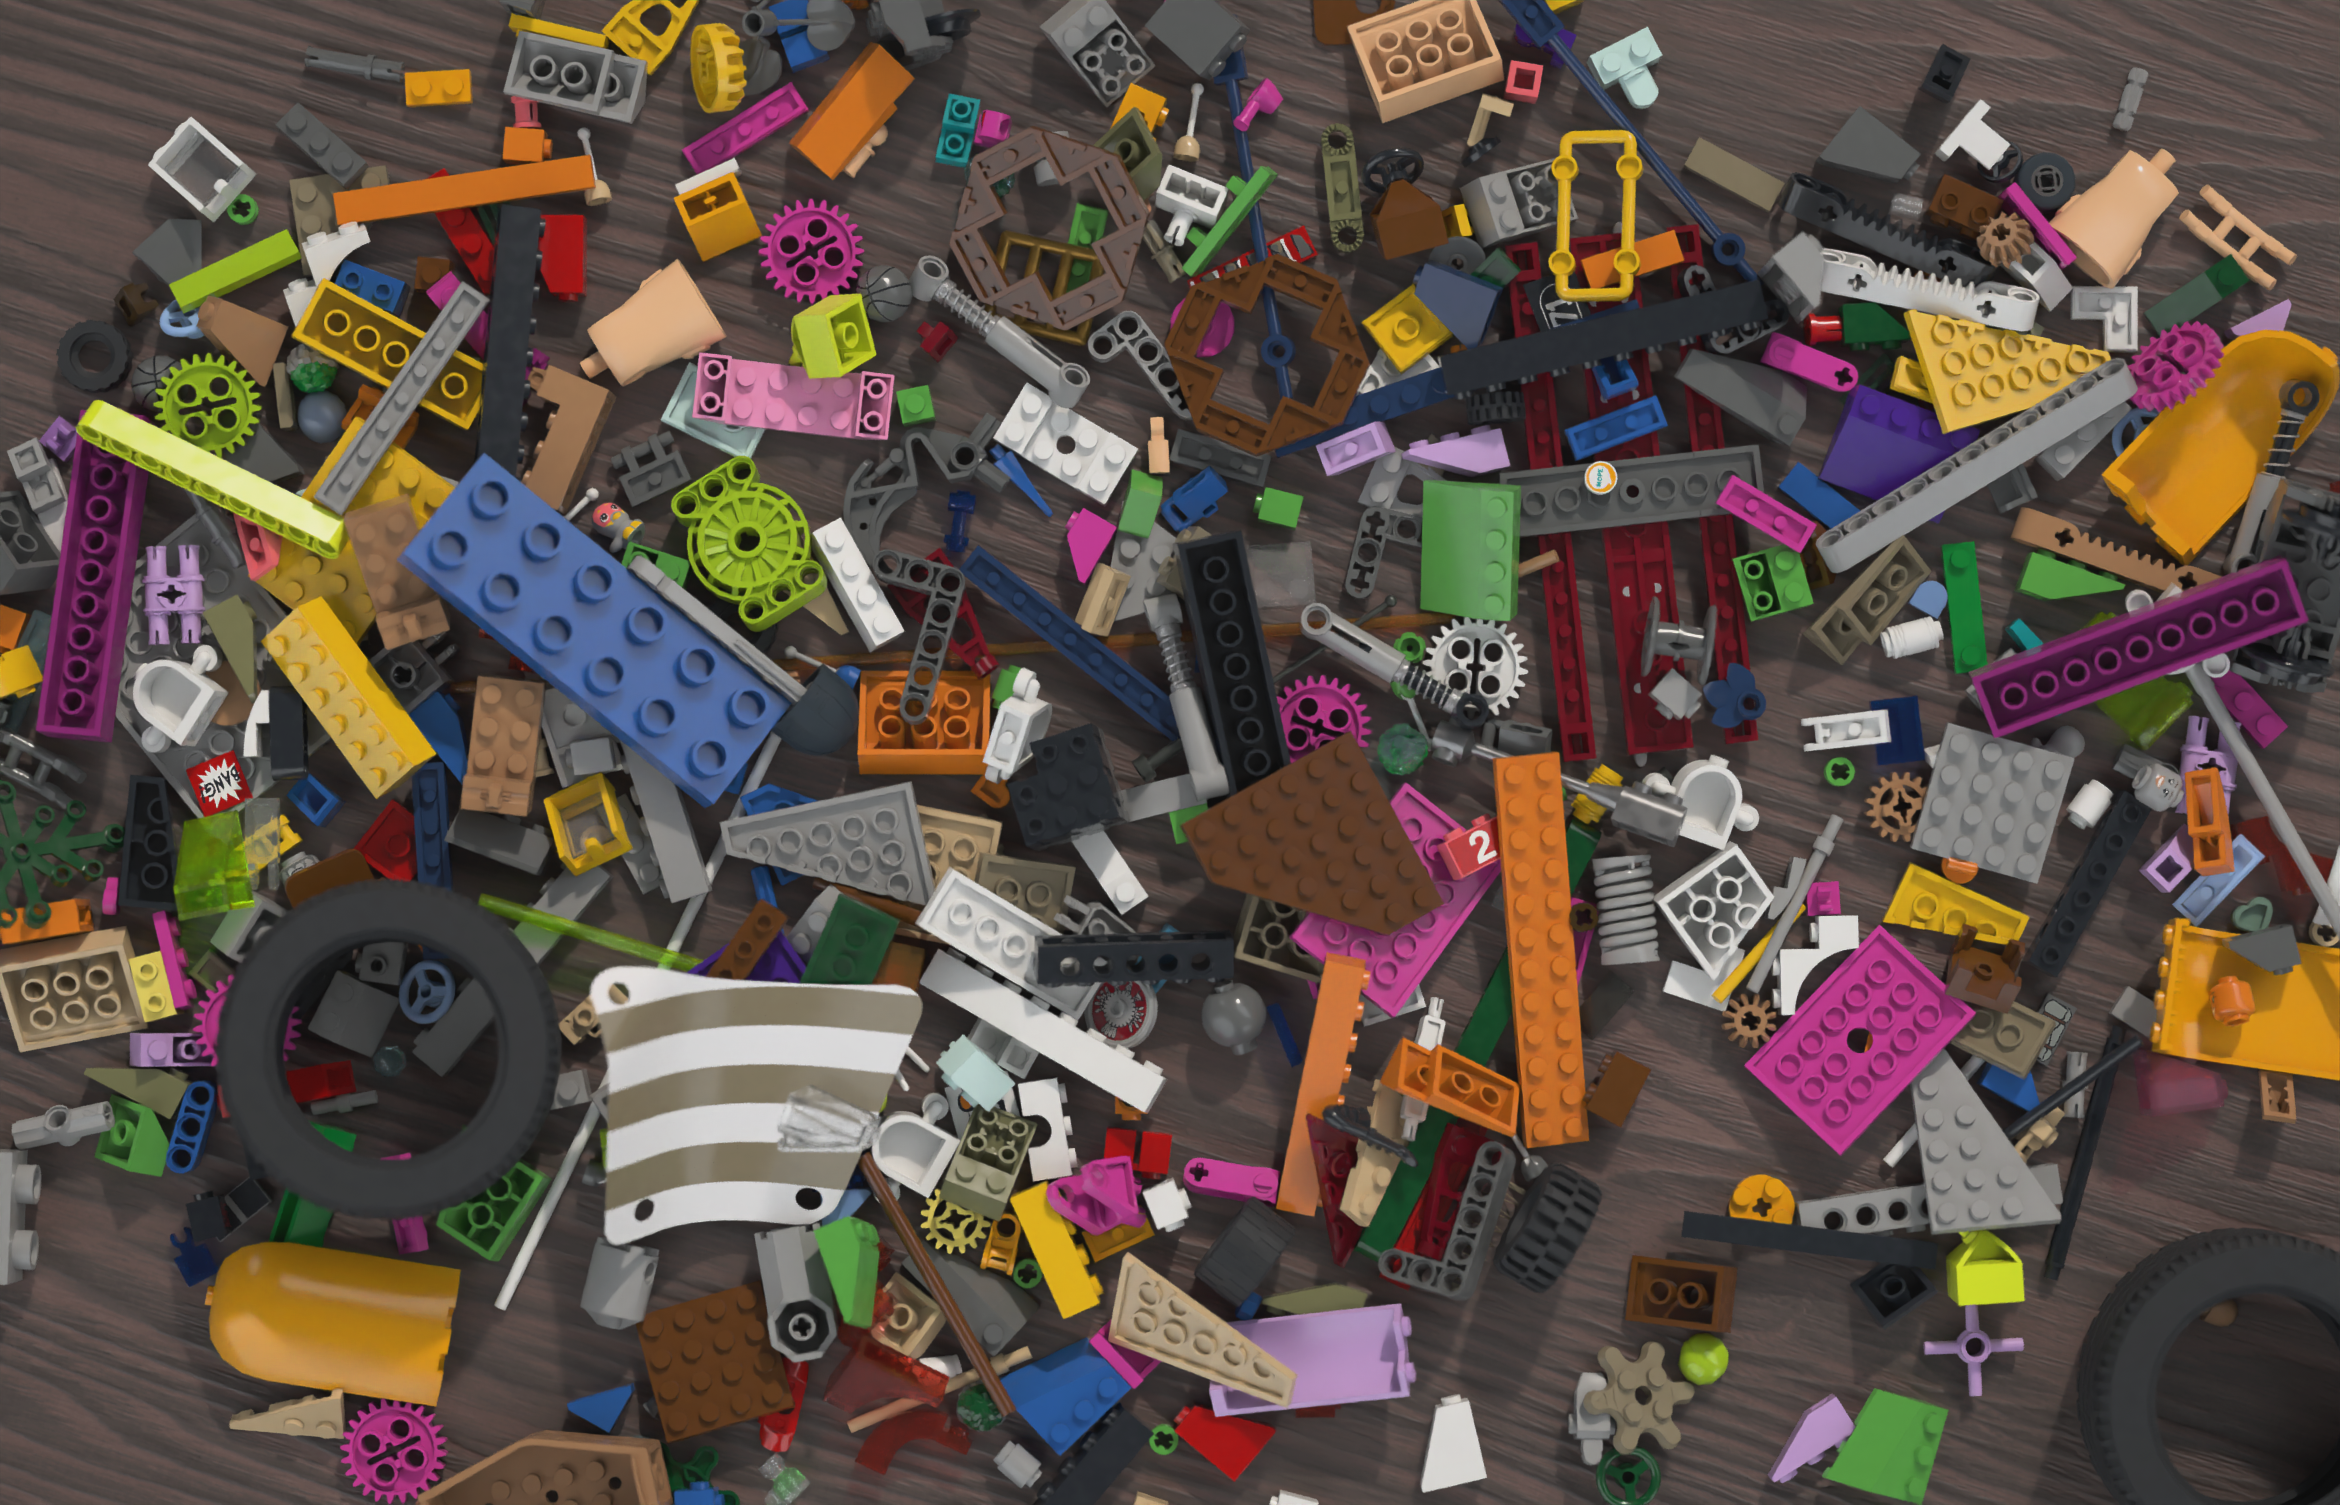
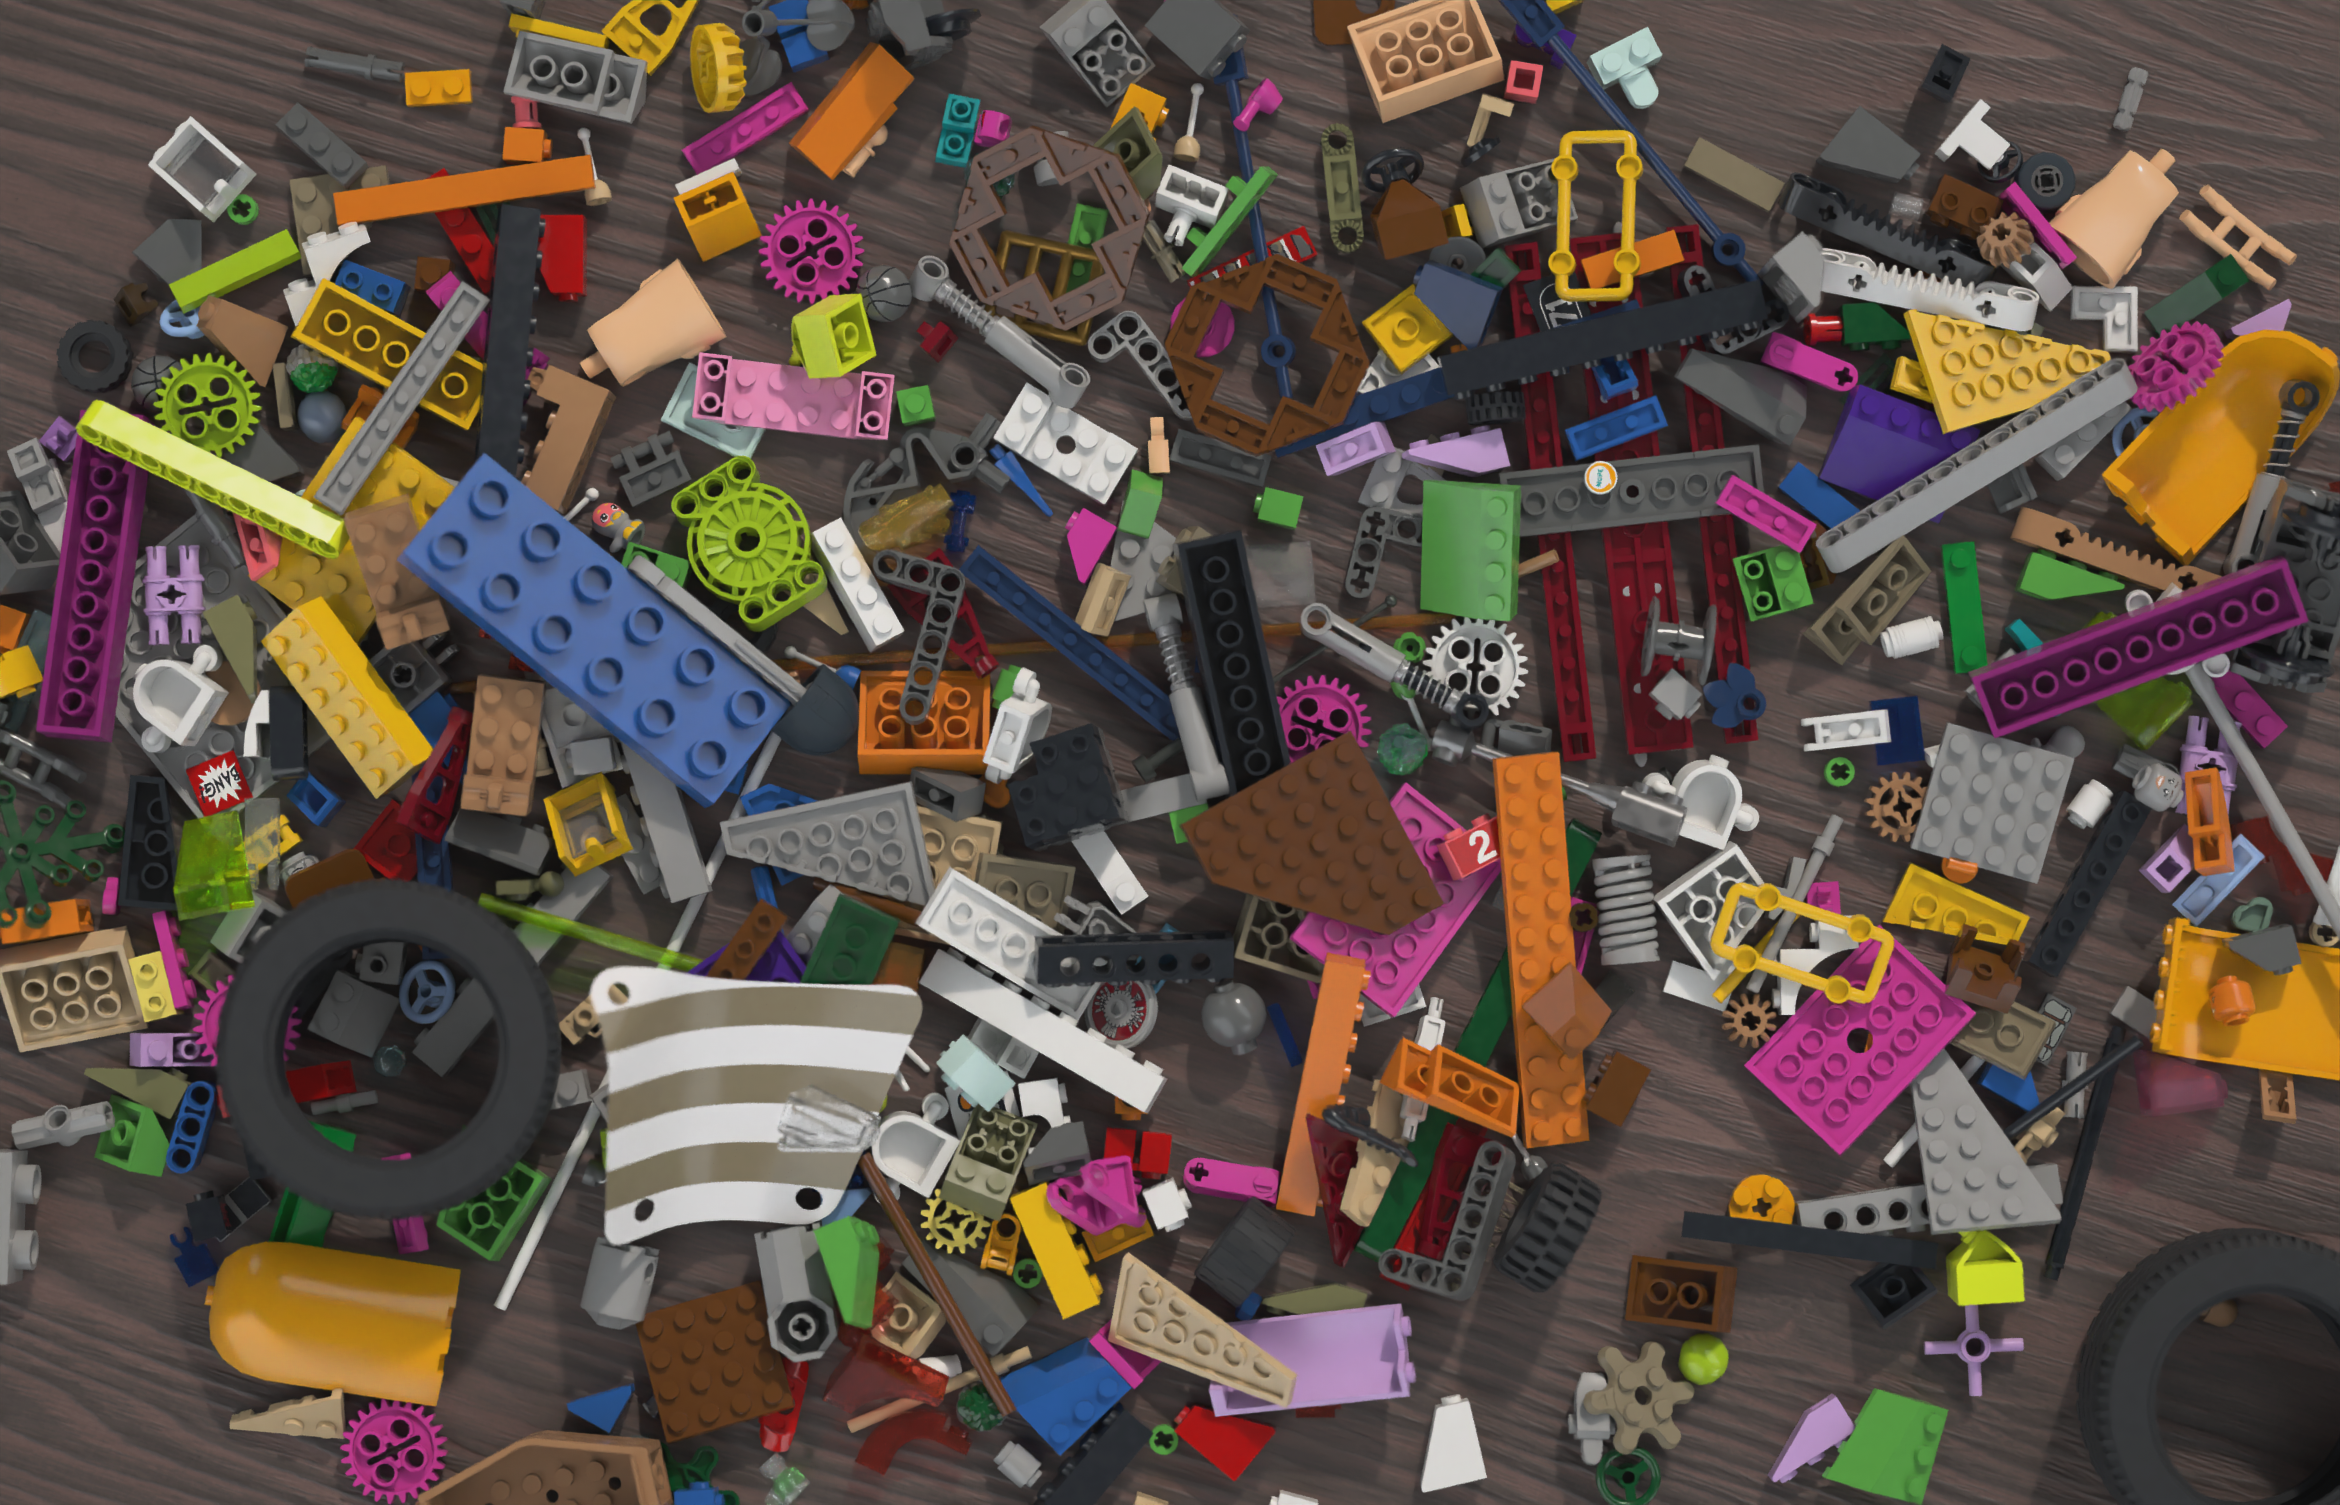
(417, 812): none -> dark red plate
(520, 888): none -> olive plate
(908, 521): none -> clear yellow animal
(948, 792): none -> dark grey slope
(1058, 1154): none -> dark grey slope
(1195, 499): blue piece -> none
(1568, 1011): none -> dark orange slope
(1585, 808): yellow head -> none
(1769, 898): none -> yellow bar
(1929, 598): medium blue tile -> none

